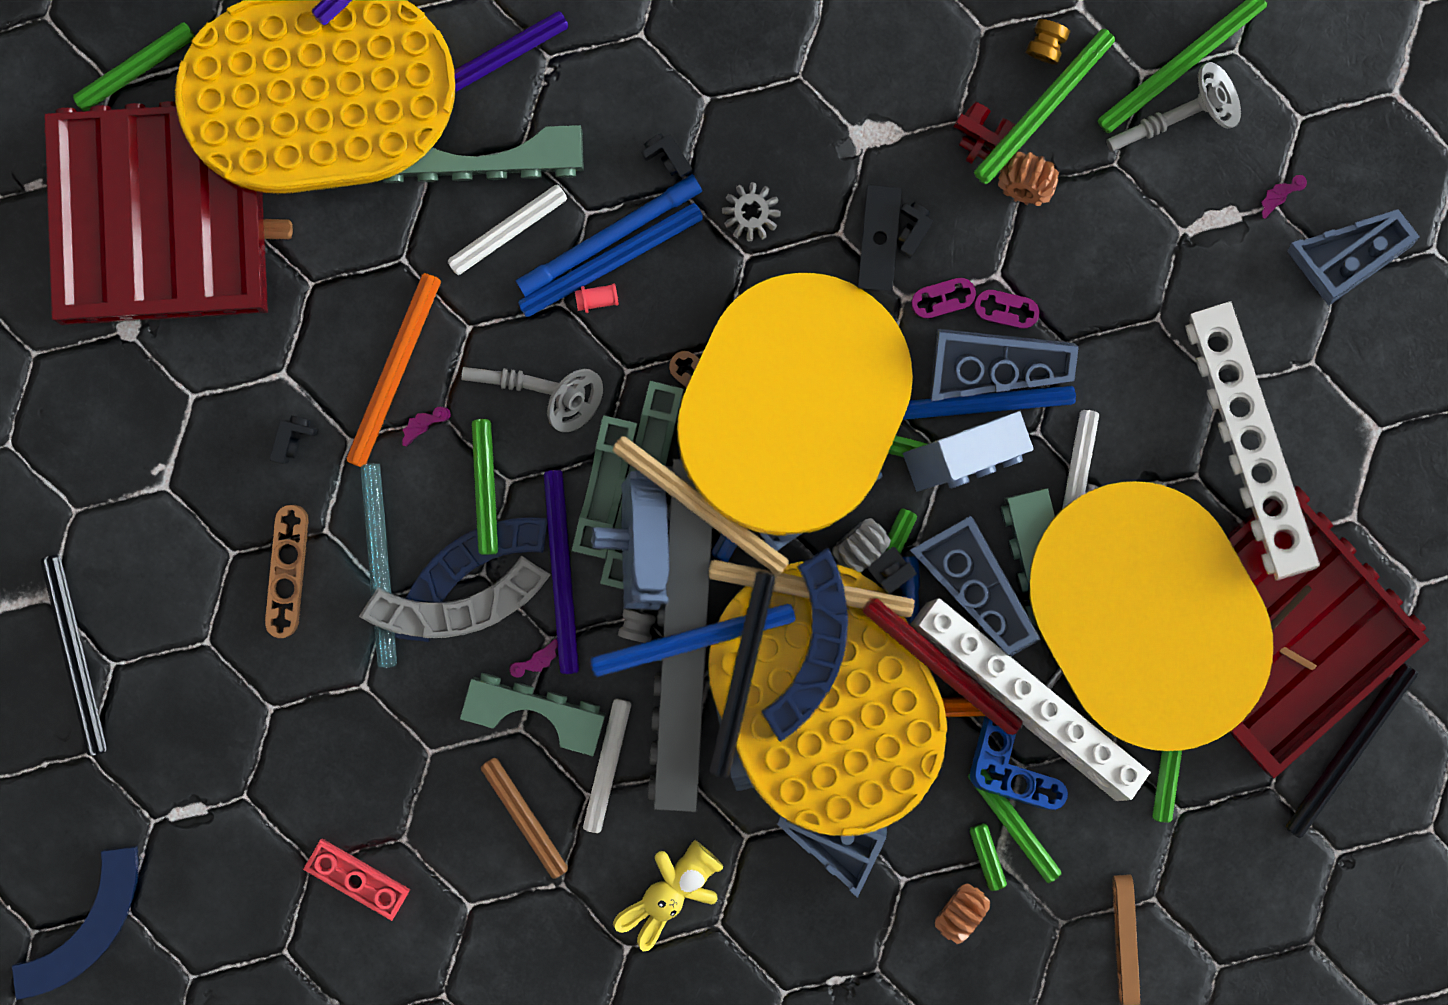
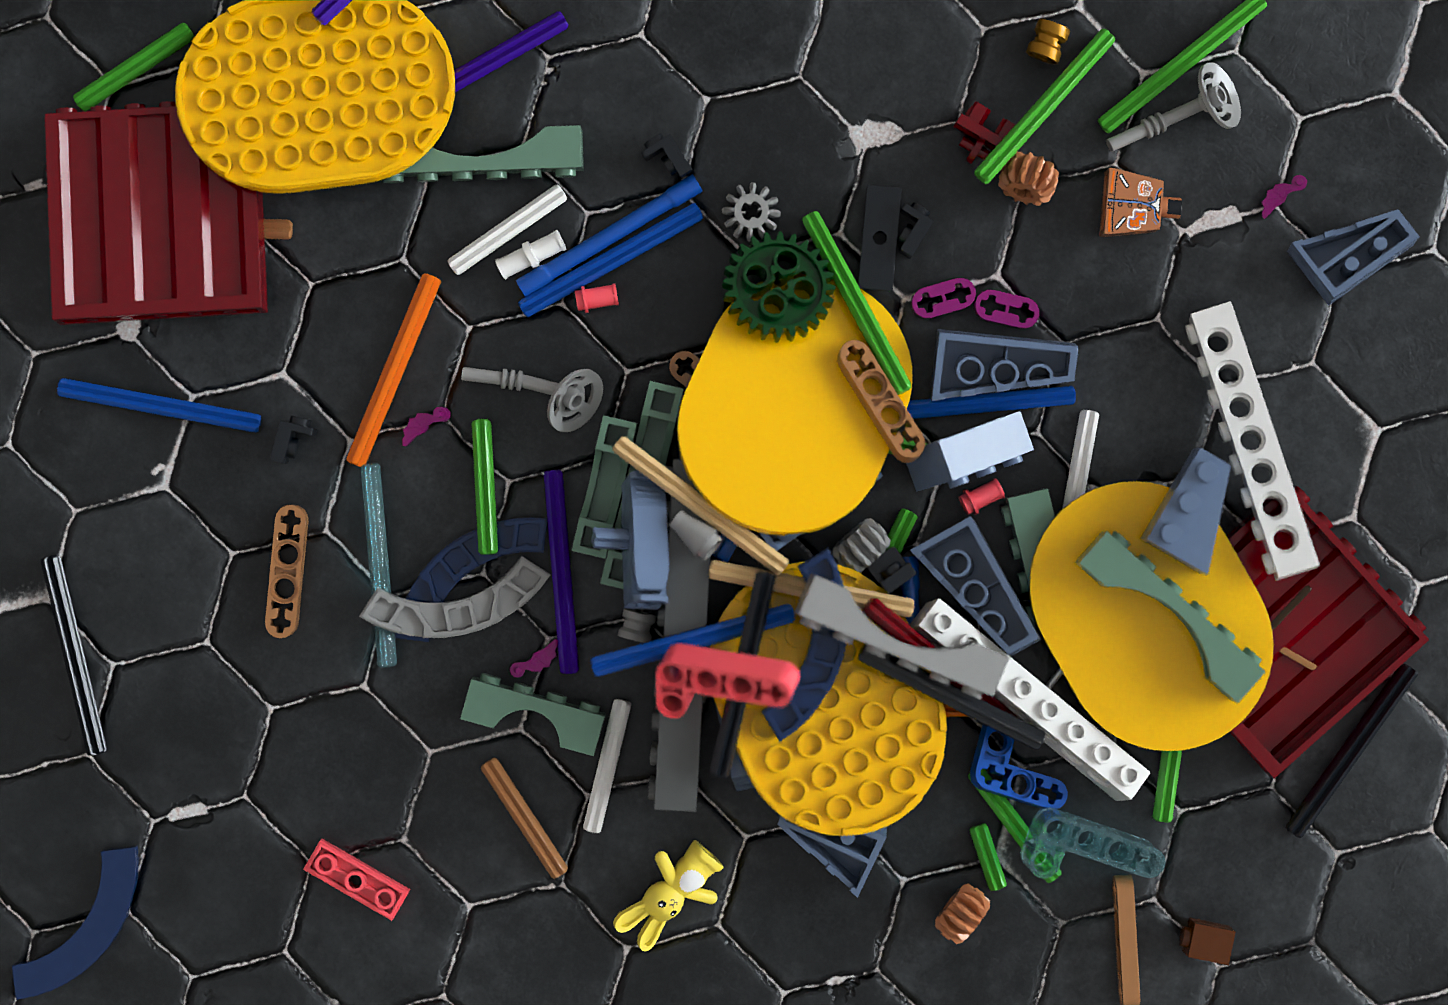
(159, 405): none -> blue axle
(530, 254): none -> white pin
(696, 535): none -> light grey cone
(723, 675): none -> coral beam
(762, 261): none -> dark green gear
(856, 302): none -> bright green axle
(885, 399): none -> medium nougat beam
(956, 699): none -> black axle
(966, 663): none -> light grey arch
(982, 496): none -> coral pin
(1095, 847): none -> clear light blue beam
(1134, 204): none -> nougat torso
(1191, 512): none -> sand blue wedge
(1207, 941): none -> reddish brown brick
(1223, 662): none -> sand green arch

